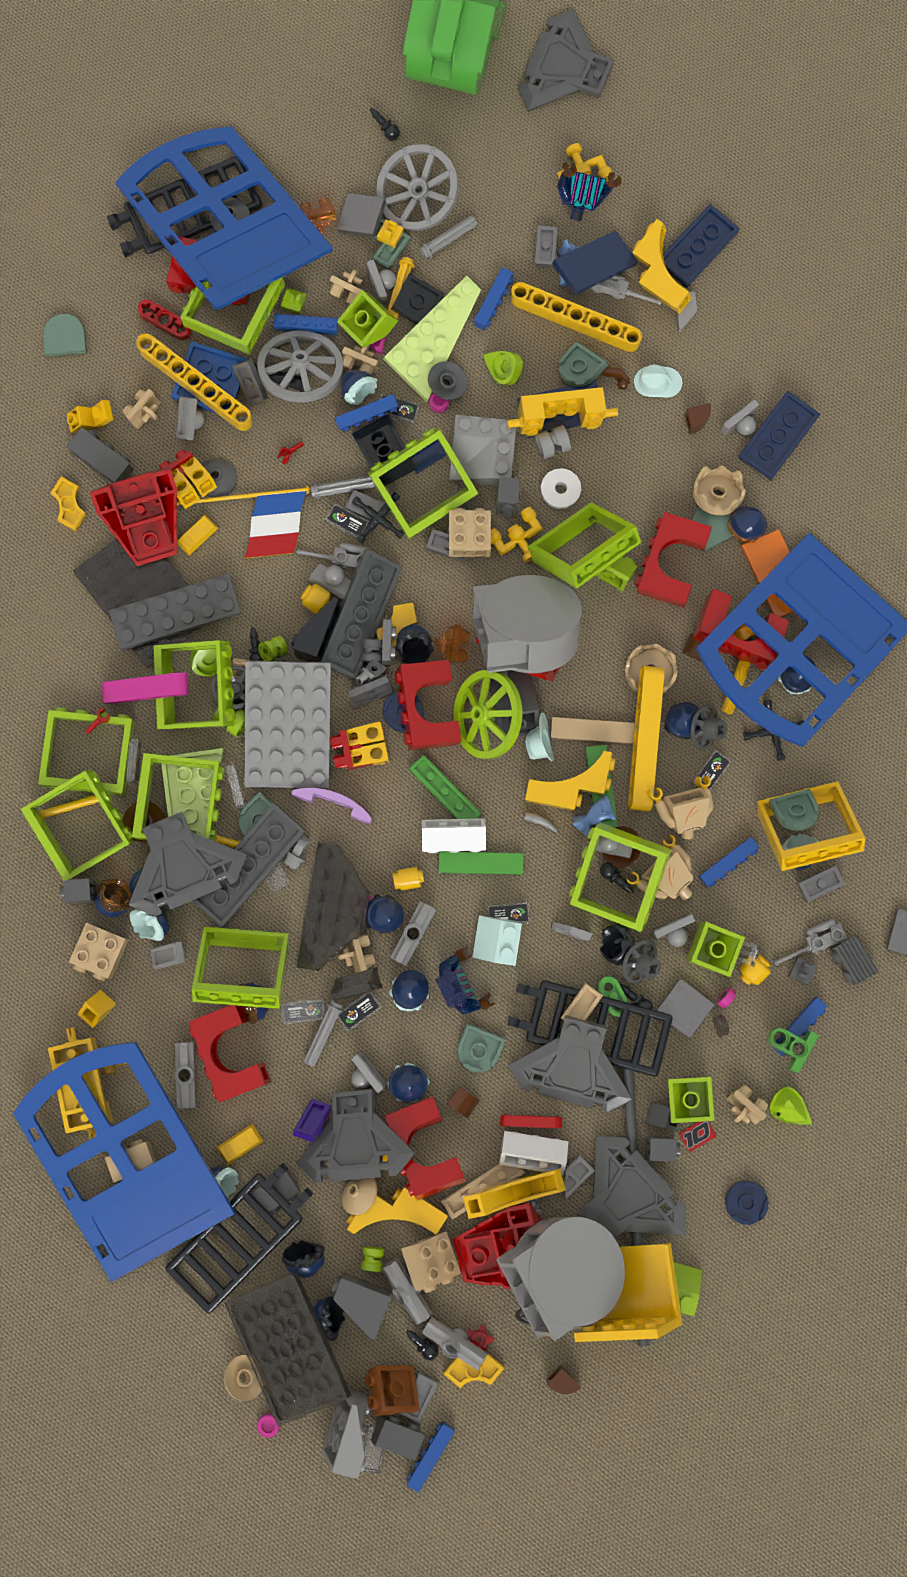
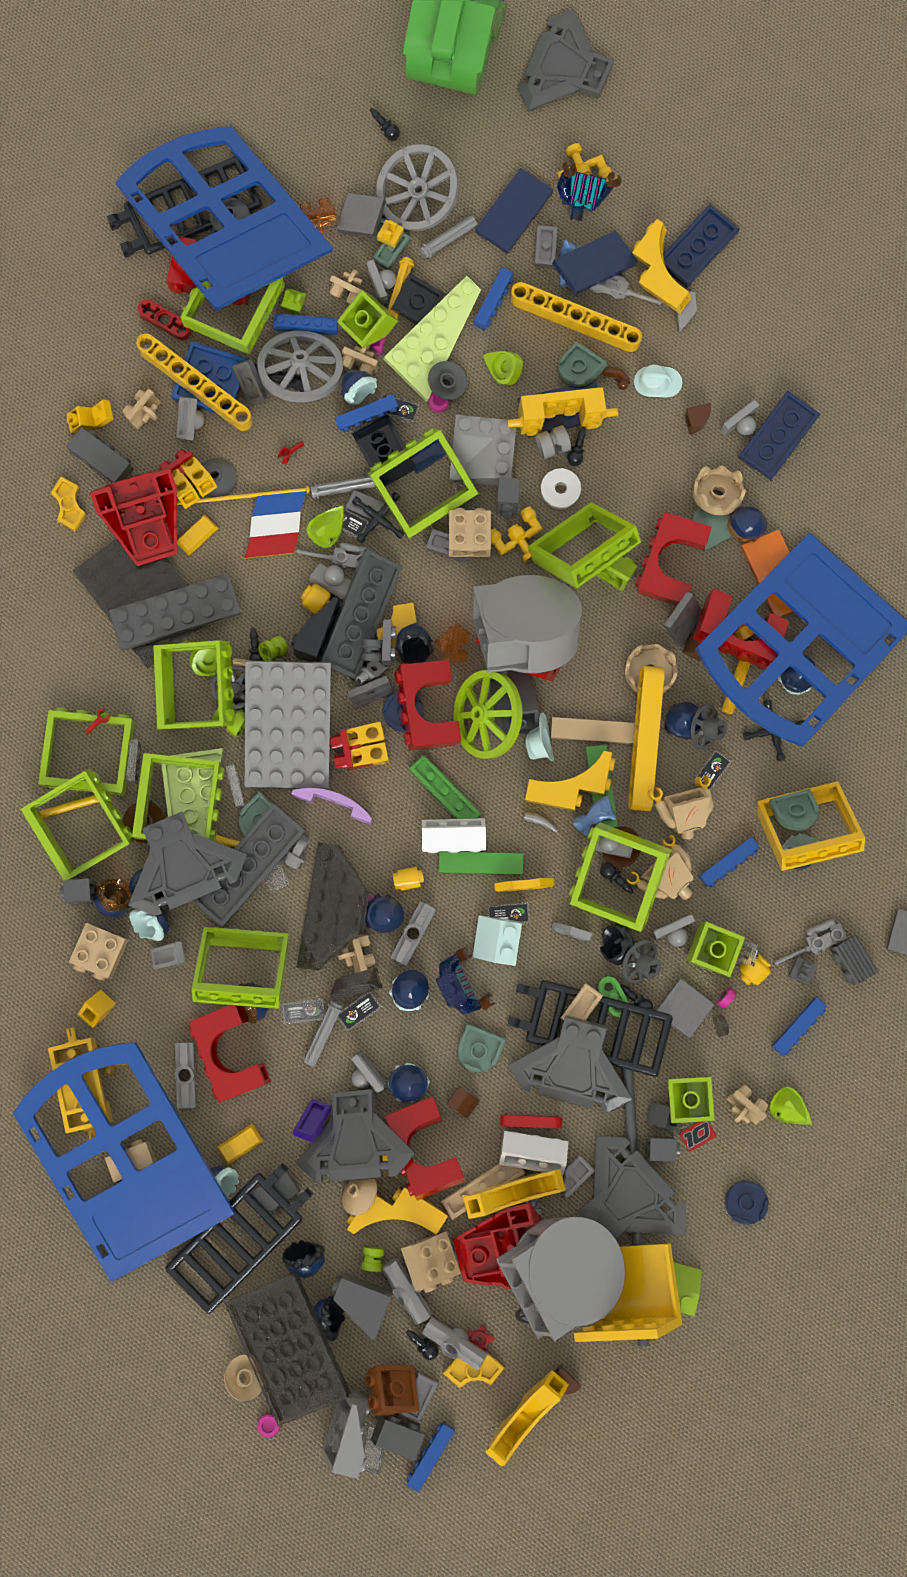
(64, 336): sand green tile -> none
(145, 688): dark pink beam -> none
(326, 526): none -> lime piece
(514, 210): none -> dark blue tile
(526, 1416): none -> yellow arch
(538, 883): none -> yellow tile
(575, 456): none -> black bar
(683, 619): none -> flat silver tile
(787, 1043): bright green tile -> none
(821, 884): flat silver plate -> none

